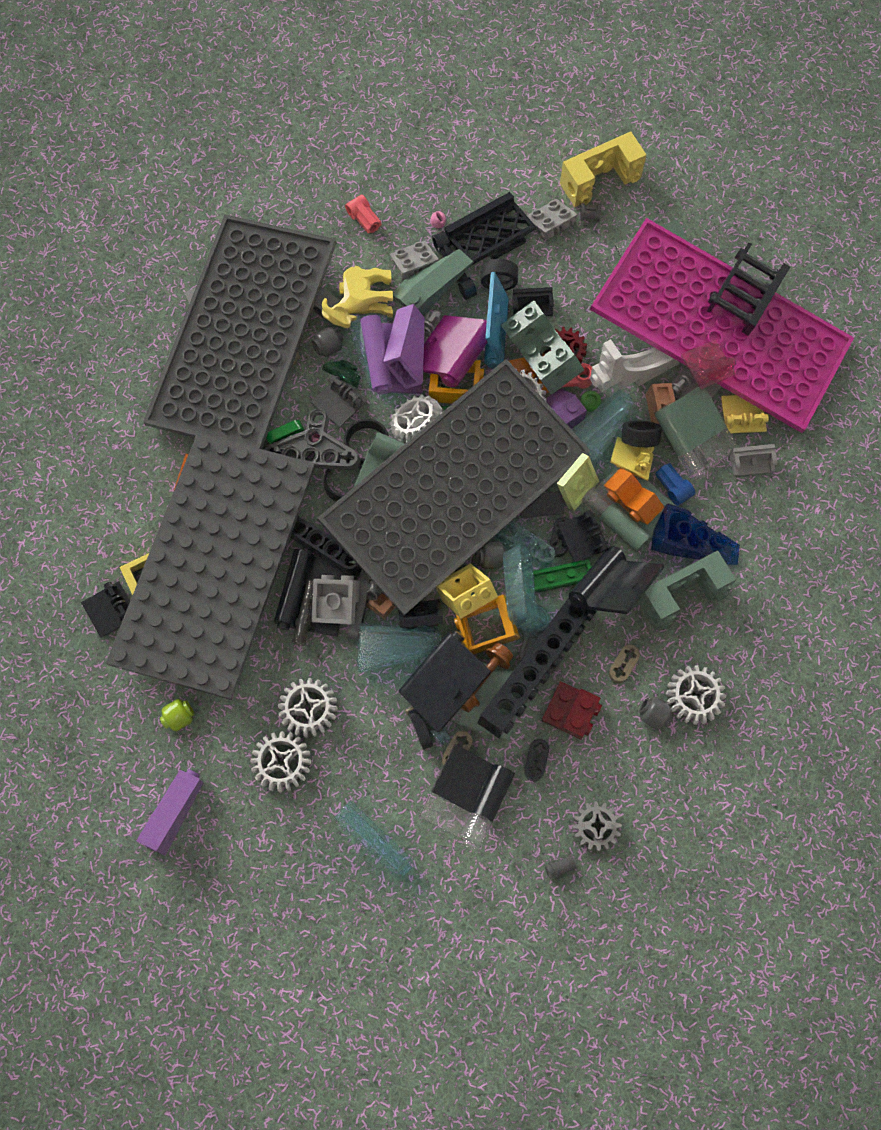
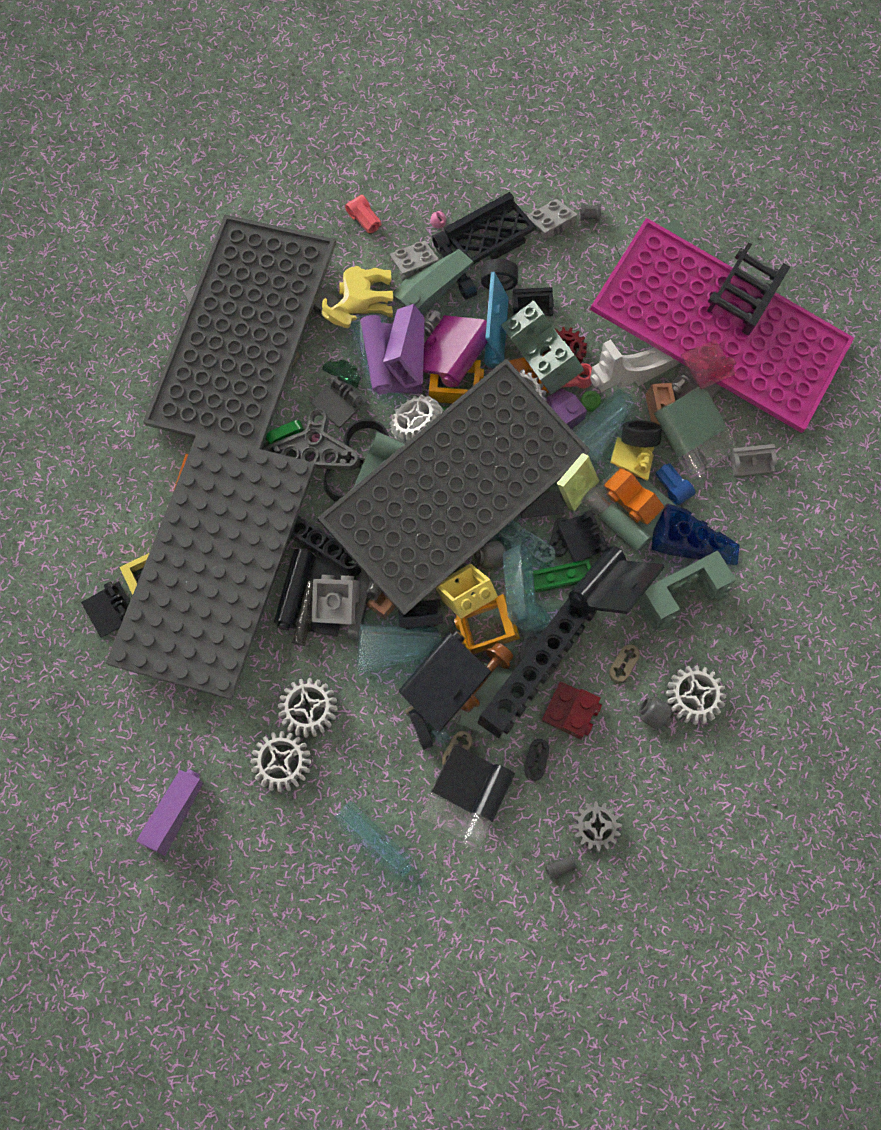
(177, 715): lime head -> none
(327, 342): dark grey head -> none
(579, 172): light yellow plate -> none
(742, 416): light yellow hinge -> none

